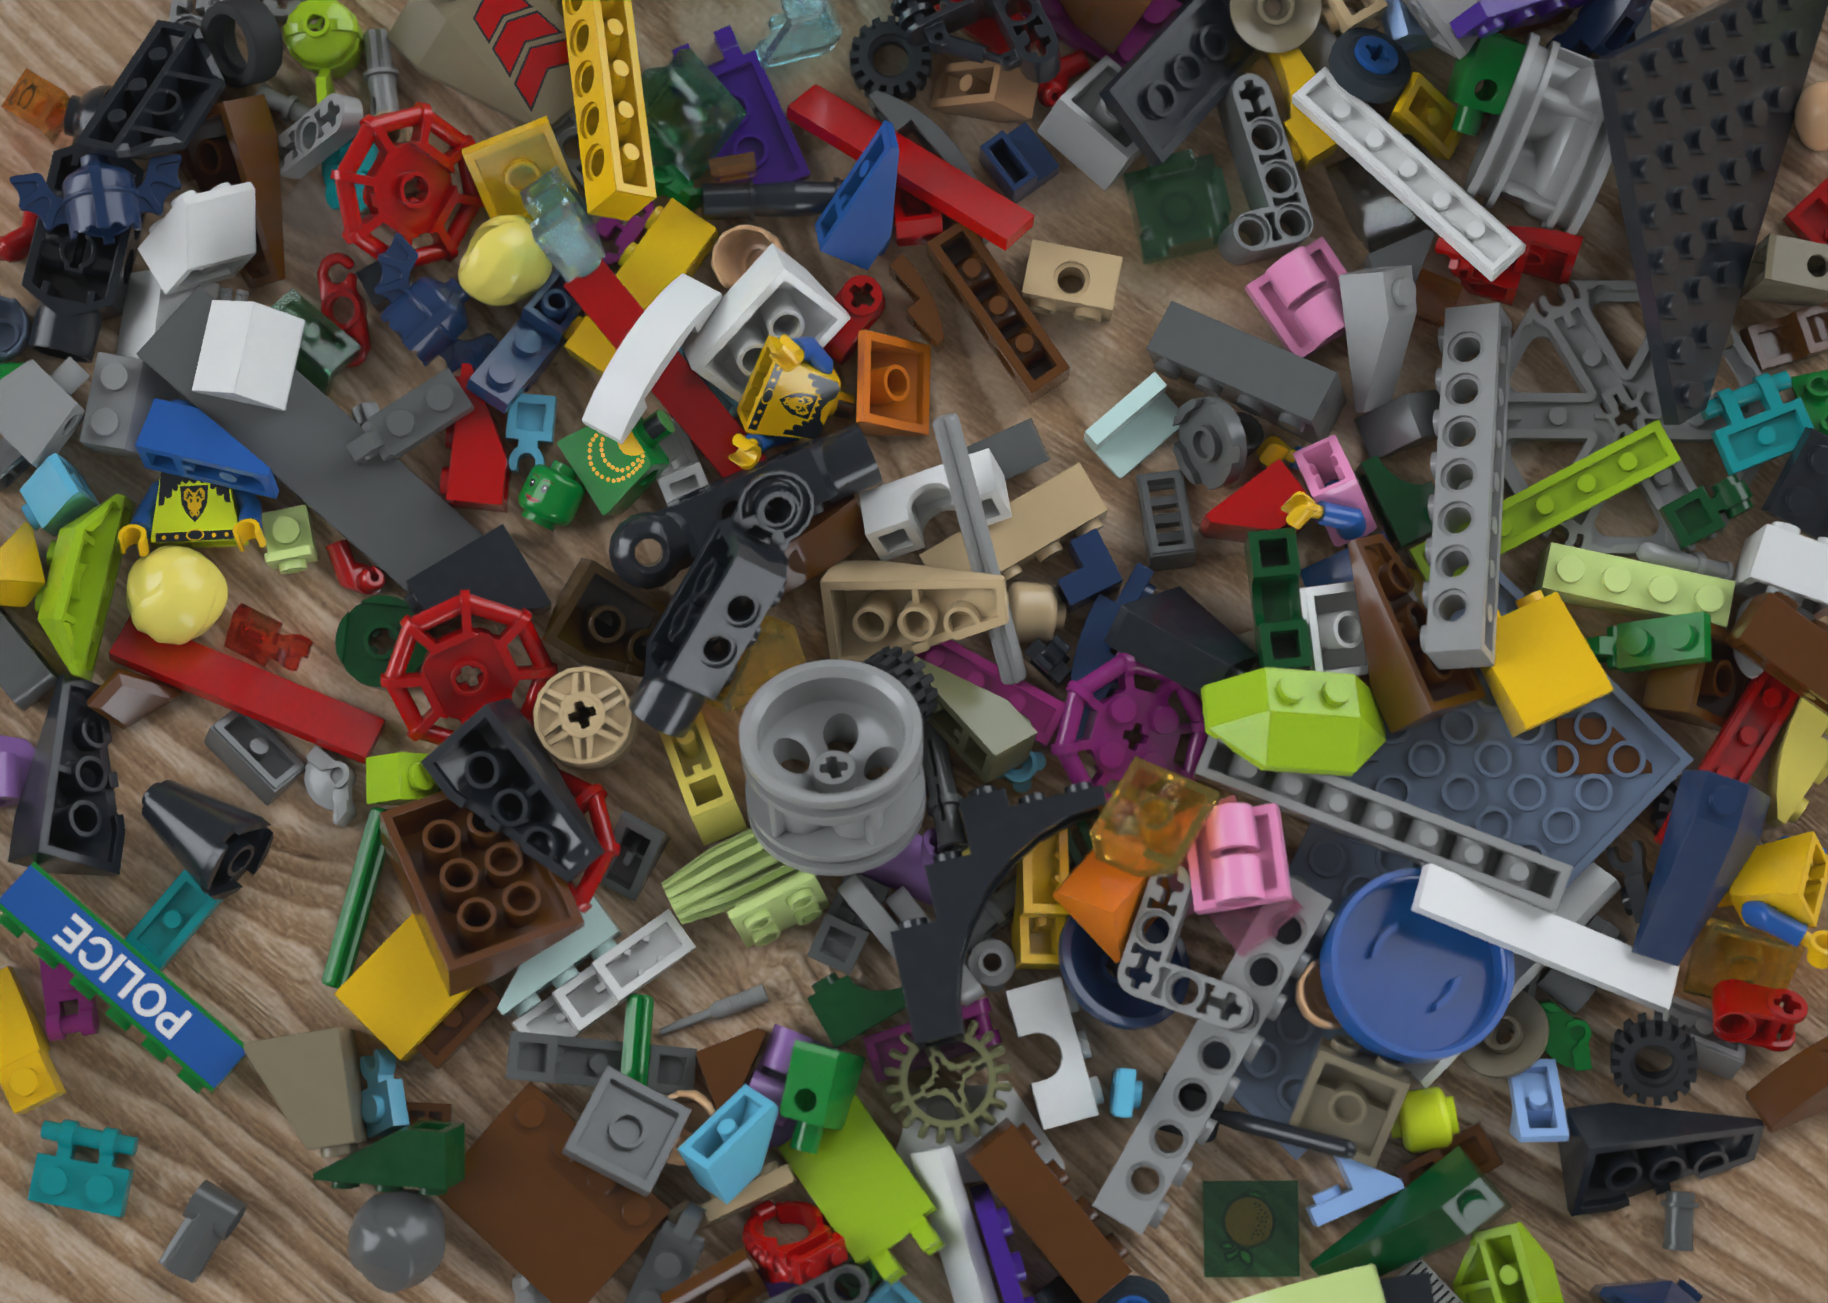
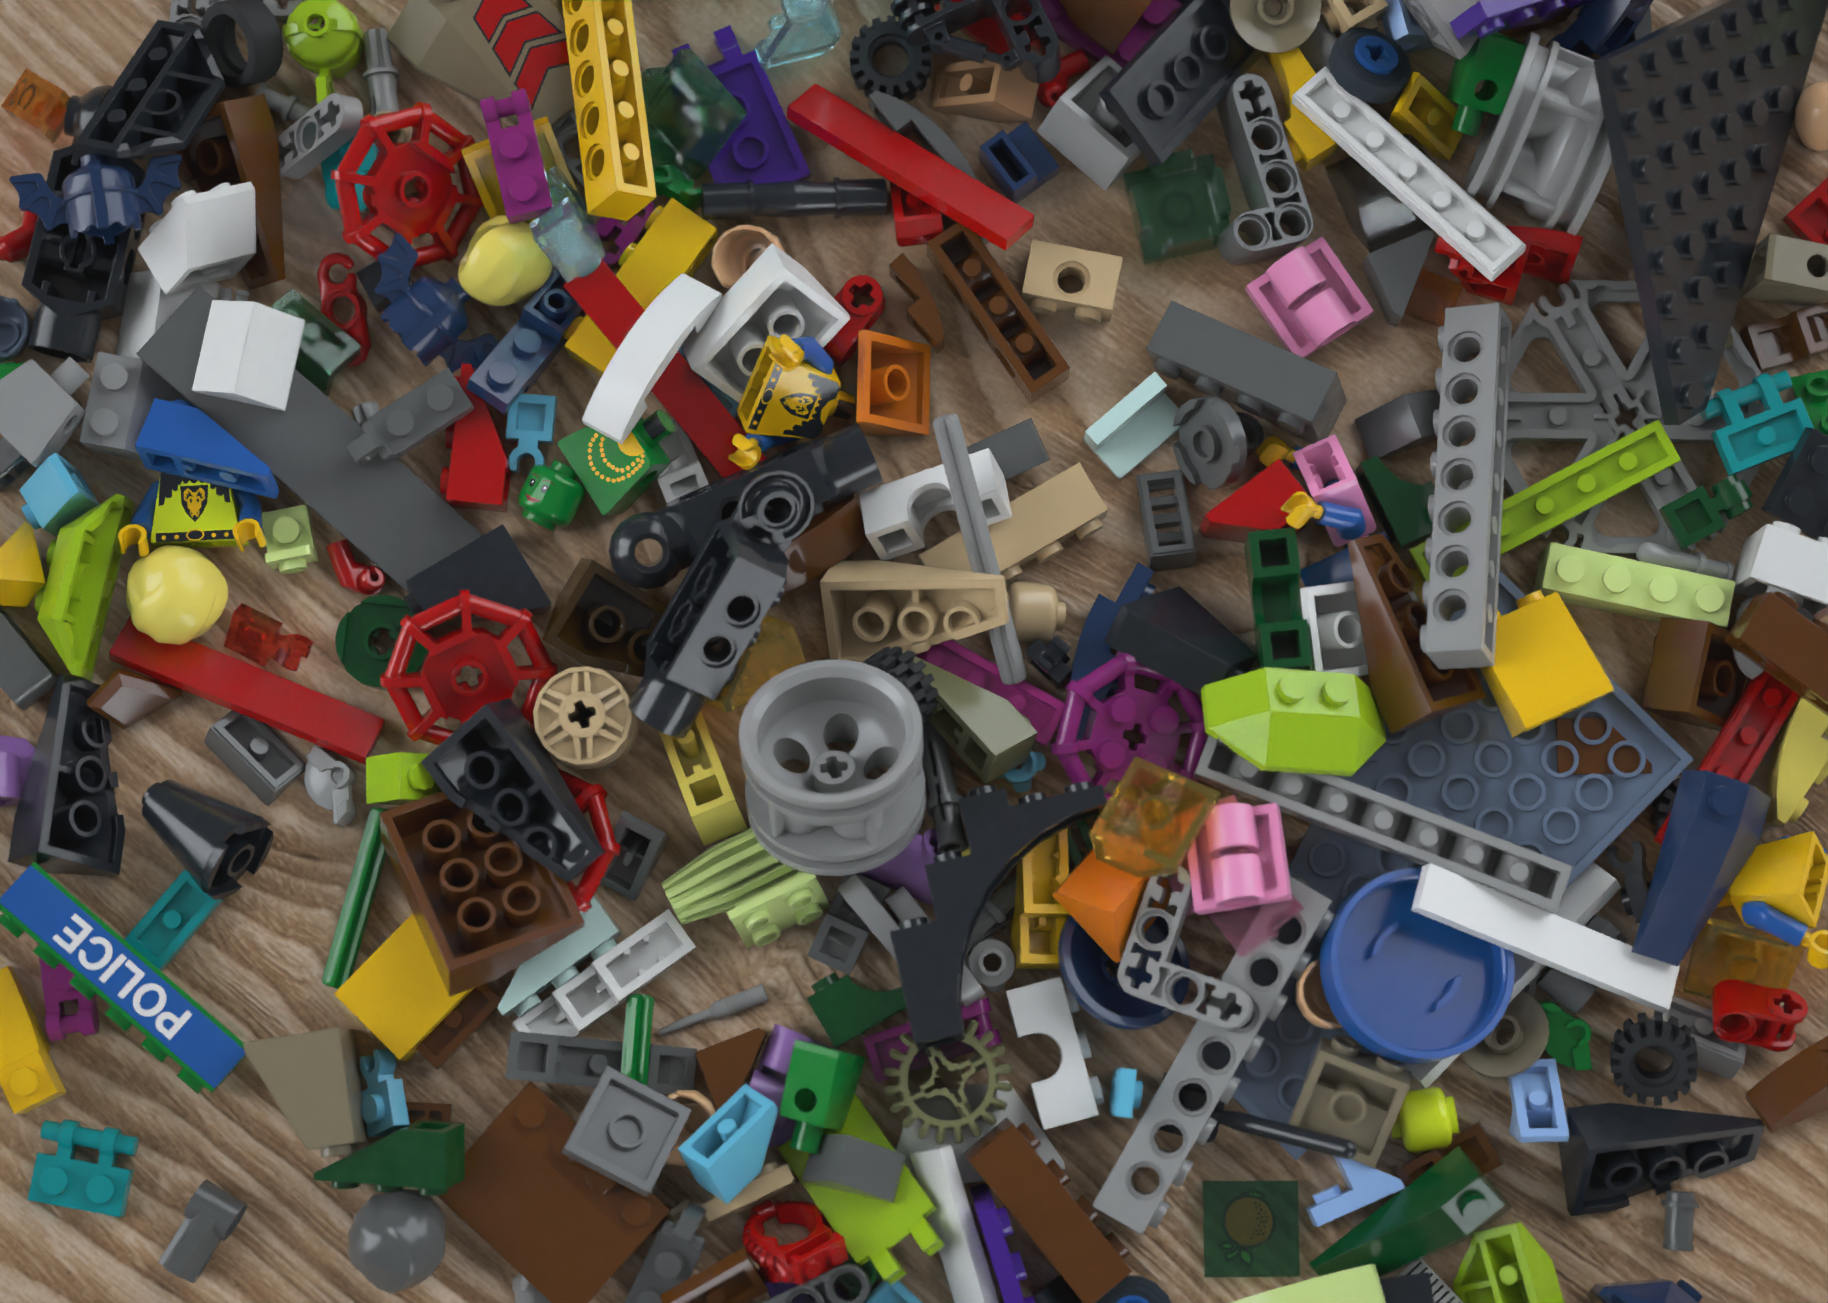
(517, 157): none -> magenta plate
(733, 167): clear orange tile -> none
(855, 1167): none -> dark grey slope
(860, 214): blue slope -> none
(1094, 575): dark blue piece -> none
(1378, 326): light grey slope -> none
(1655, 643): green hinge -> none

